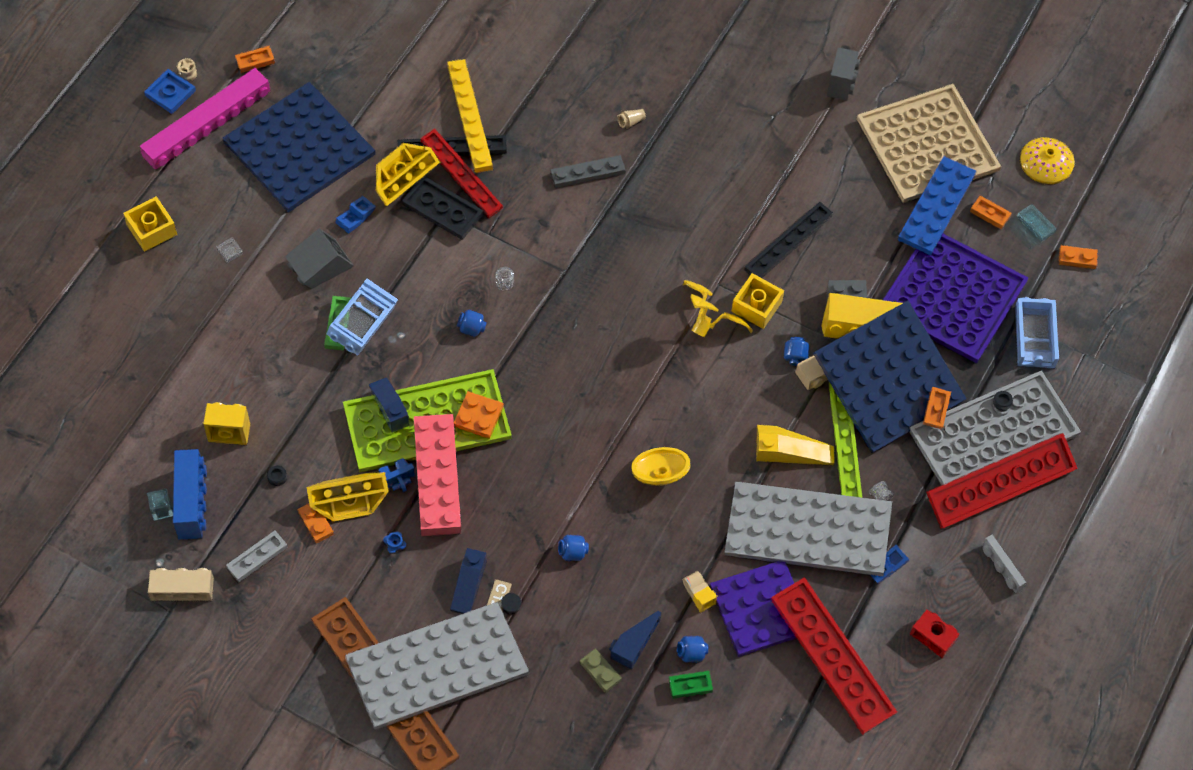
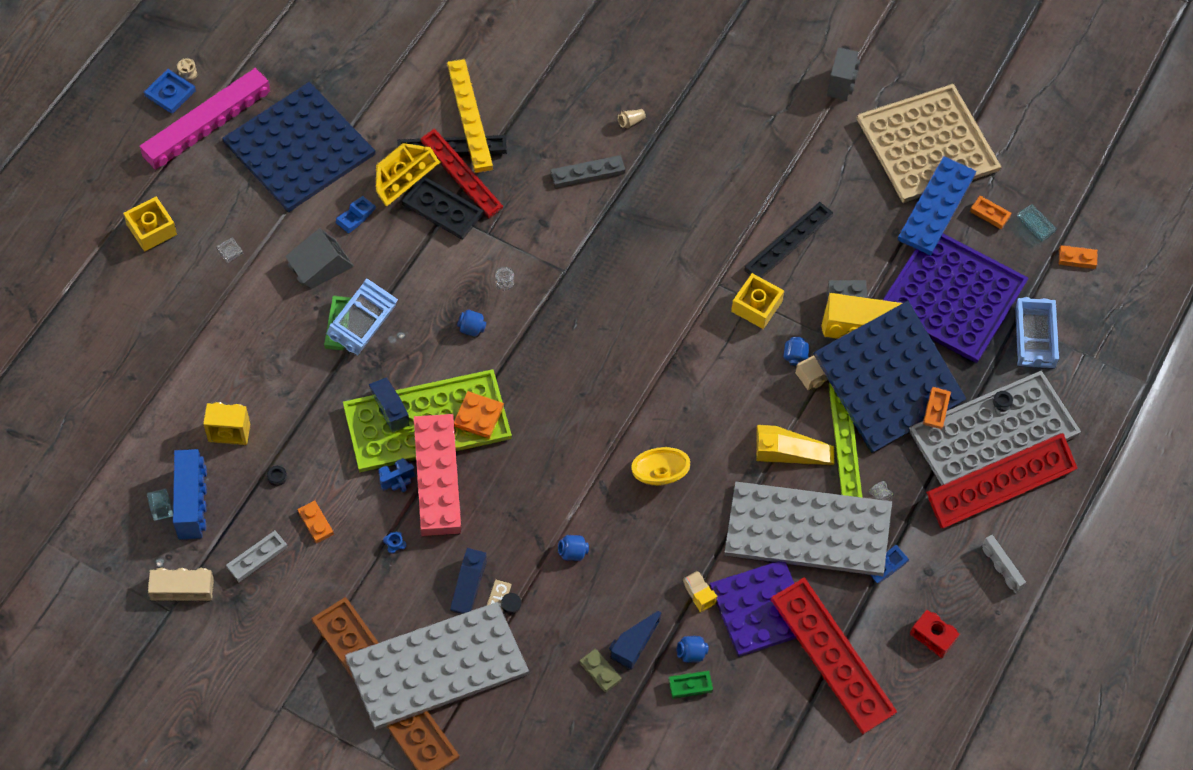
(255, 59): orange plate -> none
(348, 496): yellow wedge -> none
(703, 322): yellow plant -> none
(1046, 167): yellow dish -> none

